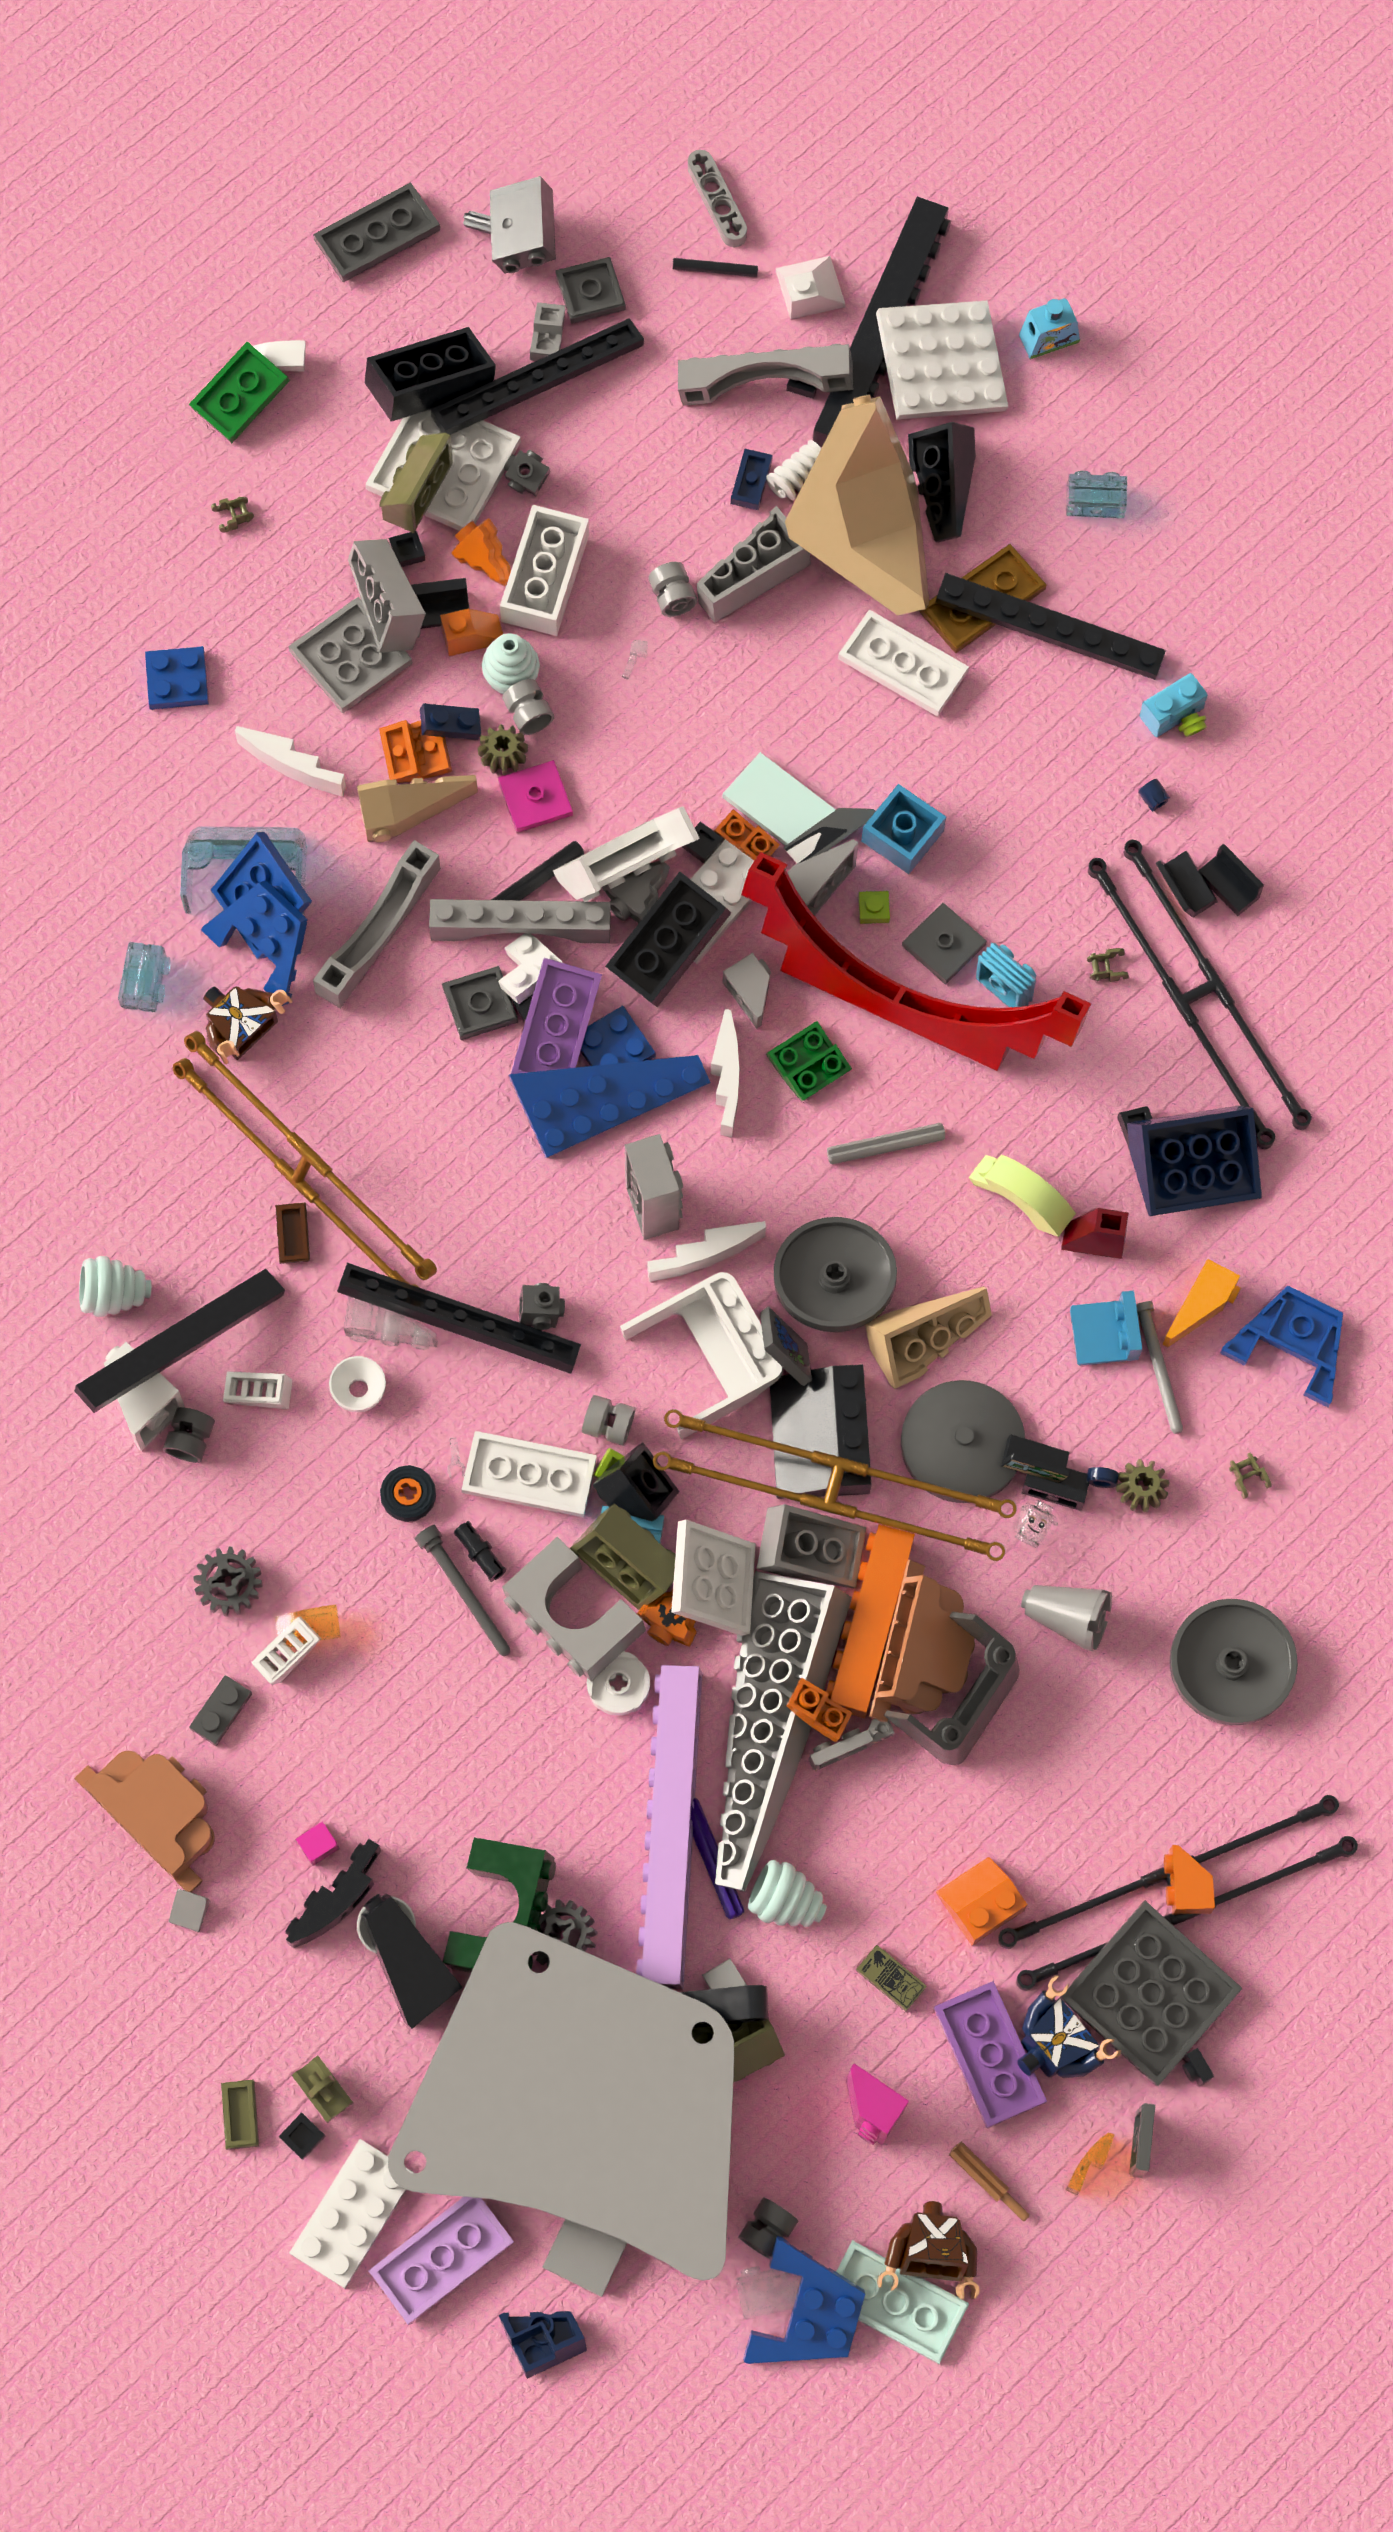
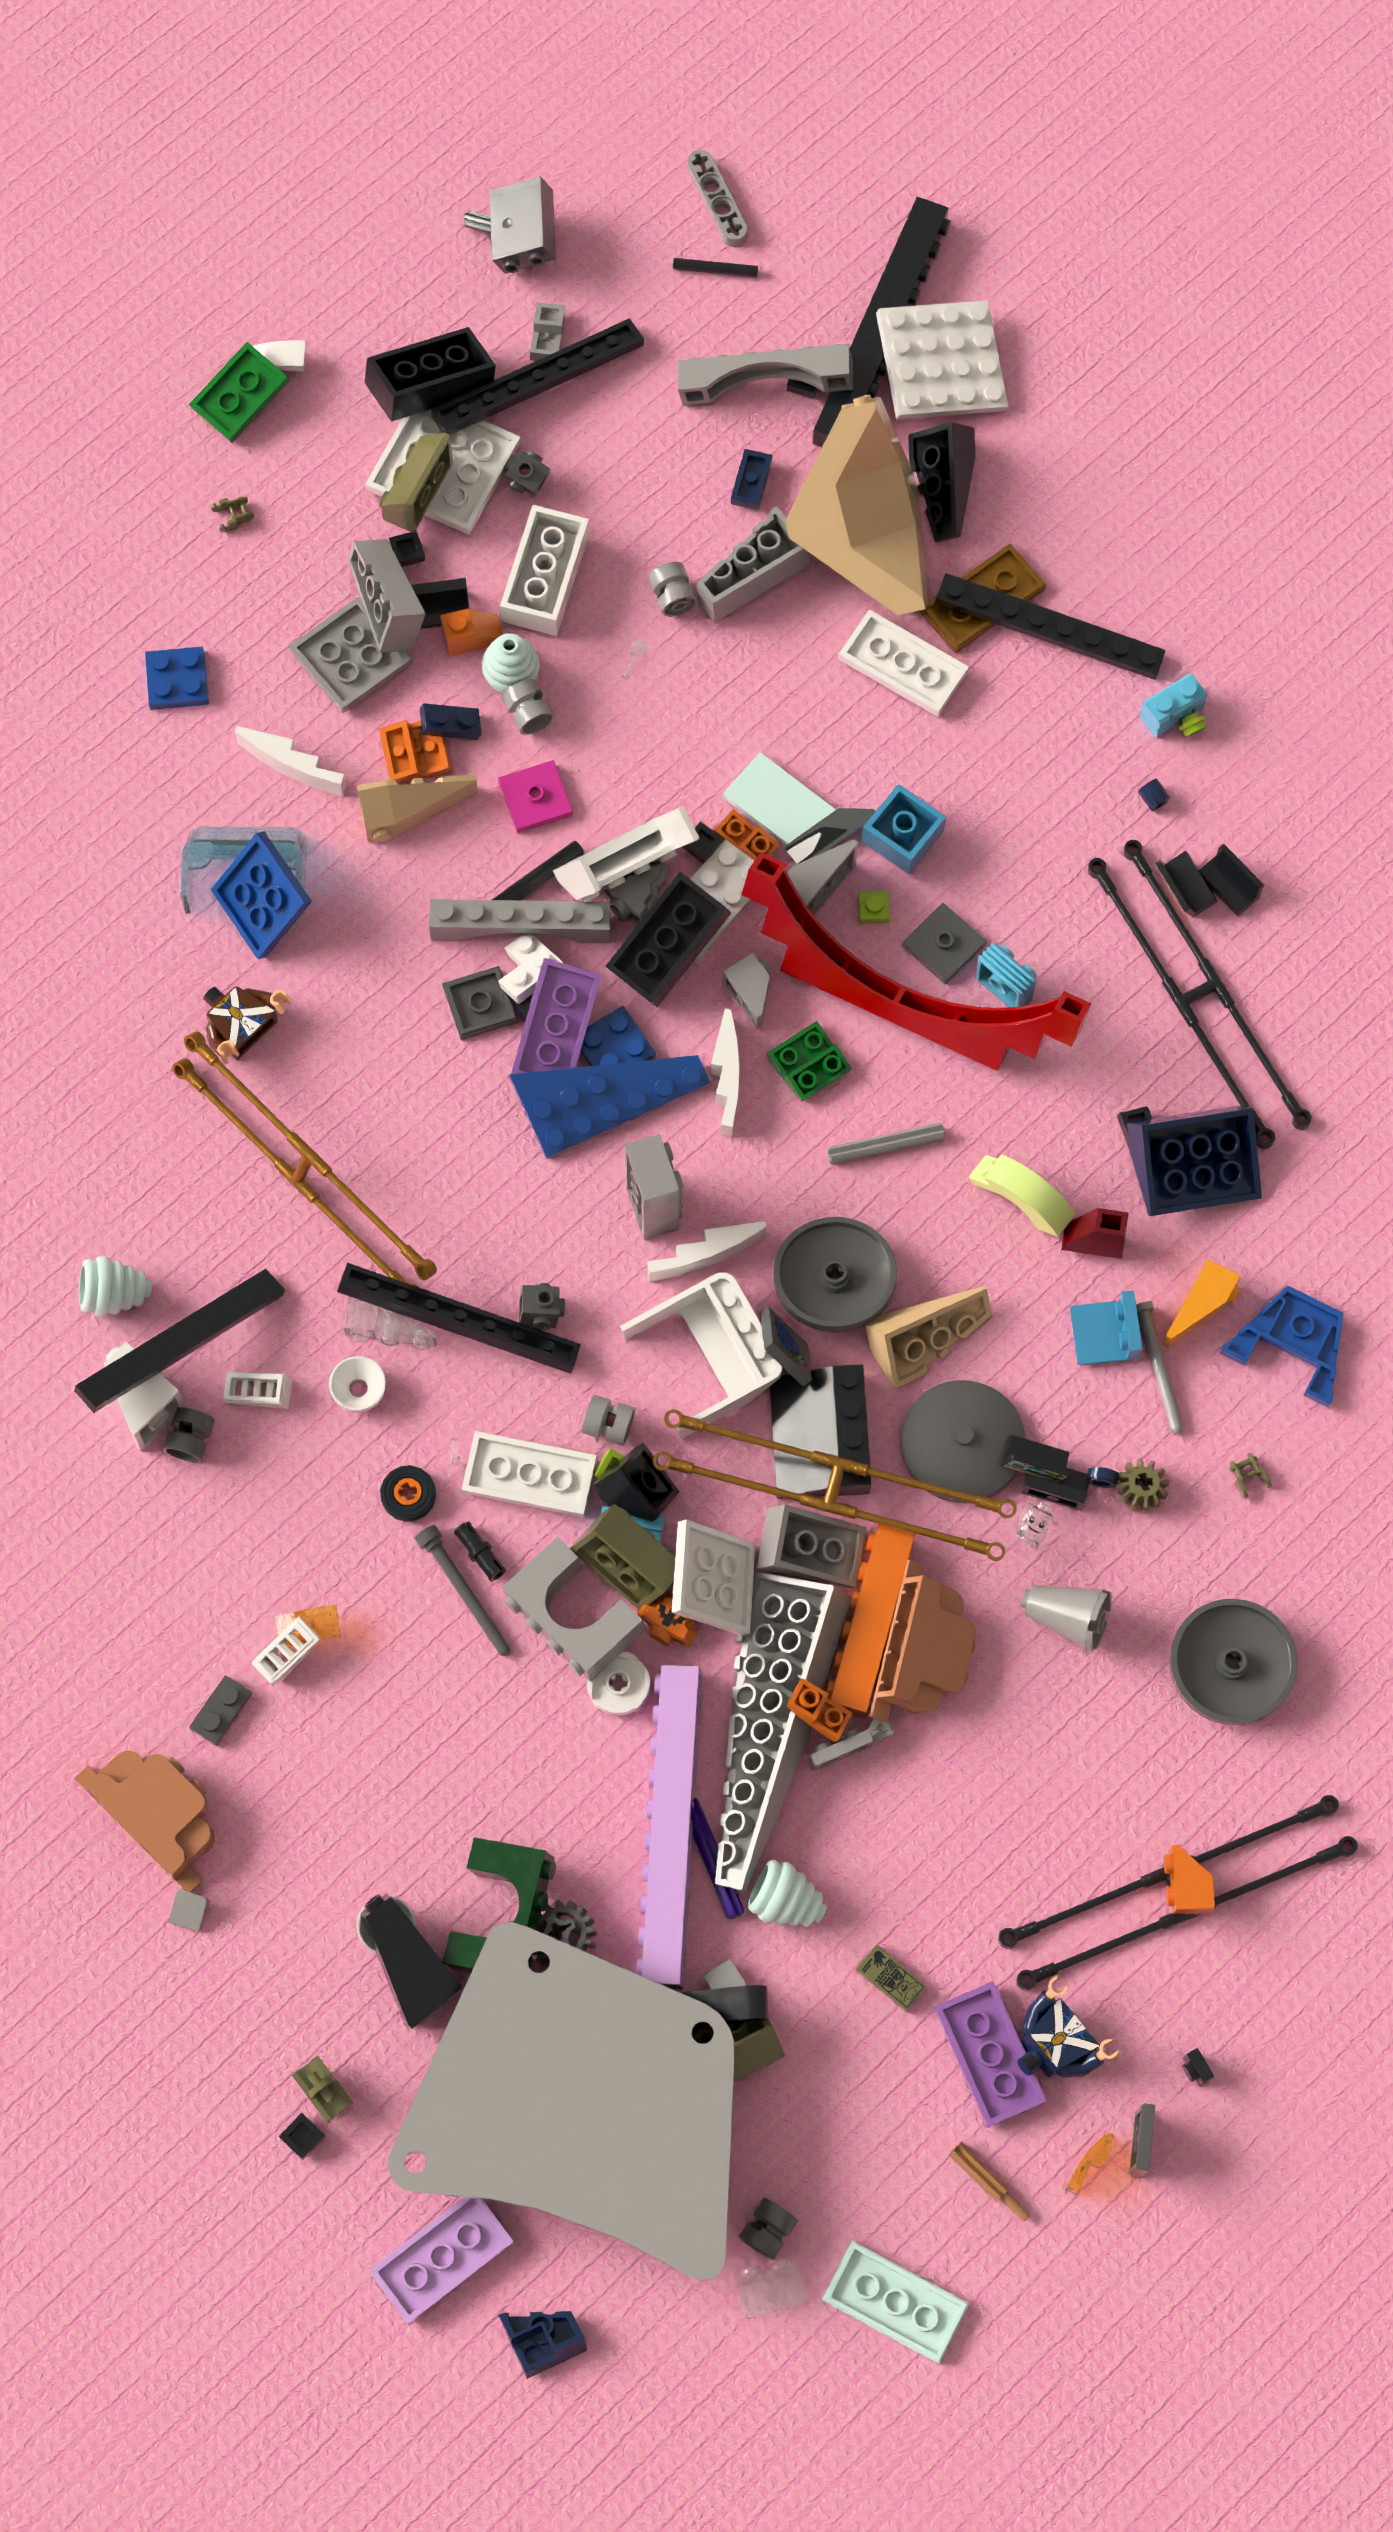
(143, 977): clear light blue brick -> none
(216, 1584): dark grey gear -> none
(240, 2114): olive tile -> none
(270, 925): blue wing -> none
(292, 1233): reddish brown tile -> none
(317, 1843): dark pink slope -> none
(329, 1908): black slope -> none
(349, 2216): white plate -> none
(352, 961): light grey arch -> none
(376, 232): dark grey plate -> none
(482, 550): orange rock -> none
(502, 759): olive gear -> none
(584, 2256): light grey slope -> none
(590, 290): dark grey plate -> none
(793, 471): white piece -> none
(810, 287): white slope -> none
(822, 2313): blue wing -> none
(873, 2105): dark pink slope -> none
(933, 2249): reddish brown torso -> none
(956, 1736): dark grey windscreen -> none
(982, 1900): orange slope -> none
(1049, 328): medium azure torso -> none
(1096, 495): clear light blue brick -> none
(1113, 976): olive piece -> none
(1151, 1993): dark grey plate -> none

